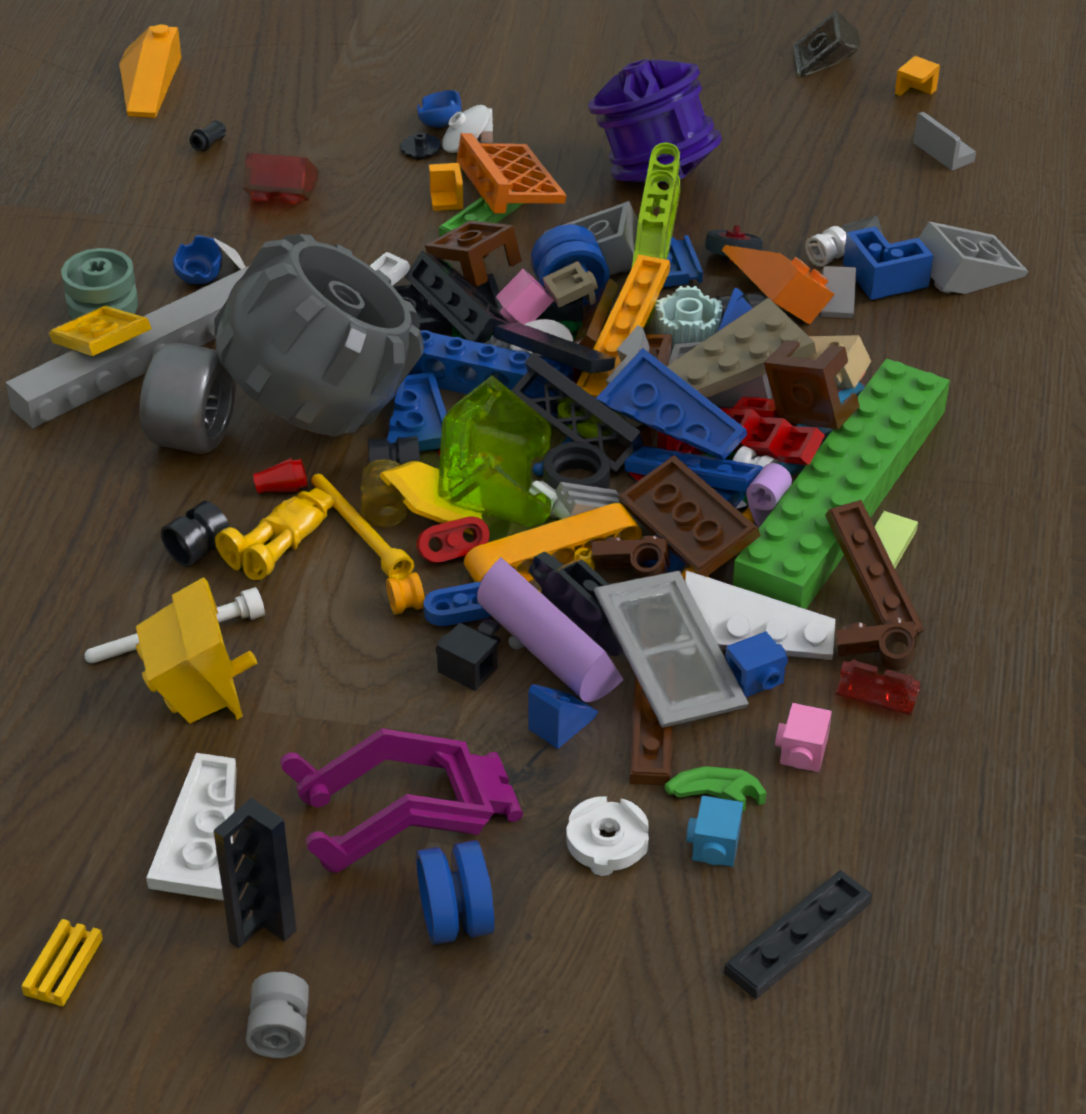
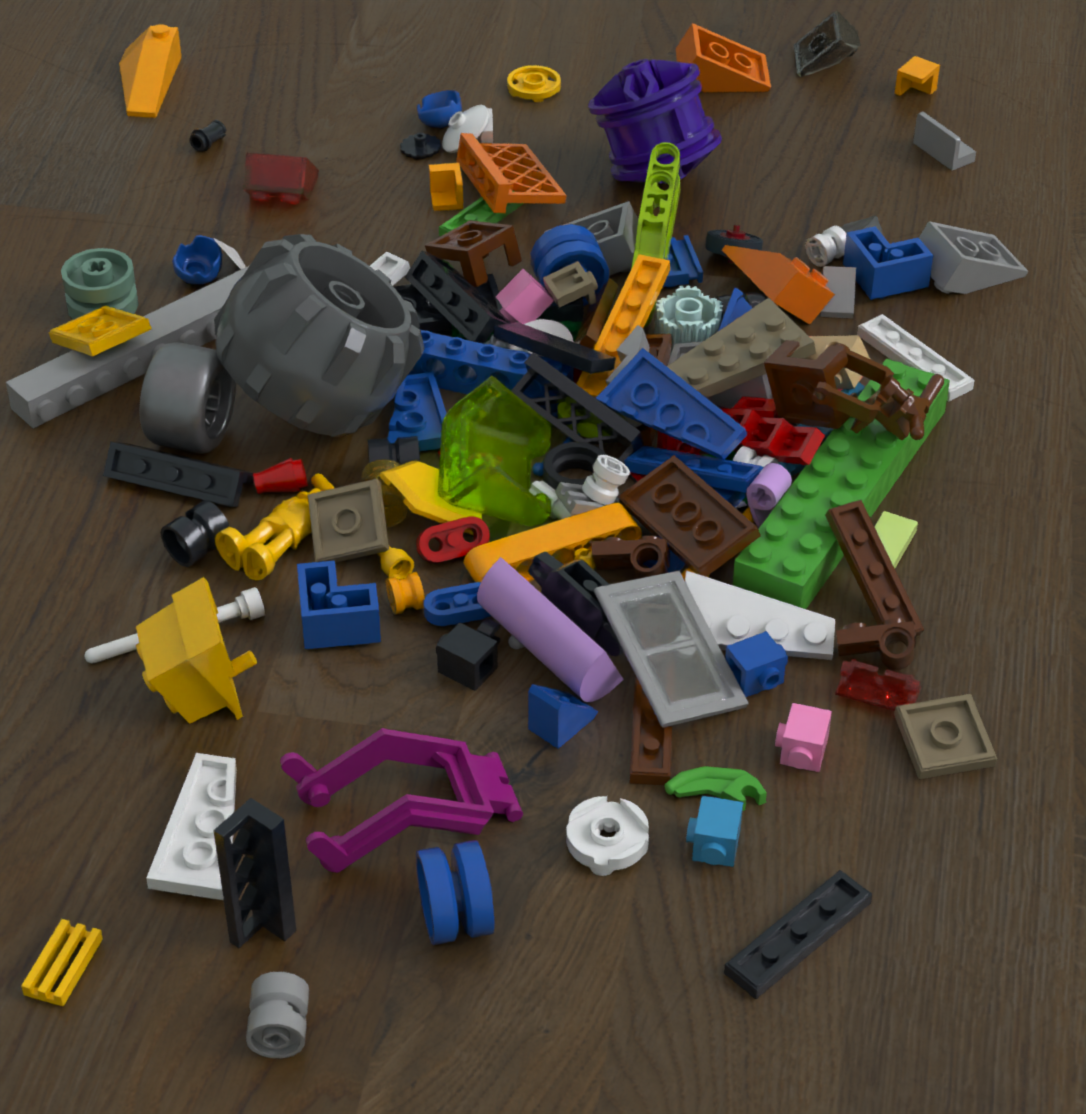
(176, 473): none -> black fence
(336, 613): none -> blue brick
(348, 522): none -> dark tan tile
(533, 82): none -> yellow wheel
(605, 480): none -> white wheel
(723, 62): none -> orange slope
(891, 405): none -> reddish brown piece
(905, 348): none -> white tile
(945, 736): none -> dark tan tile

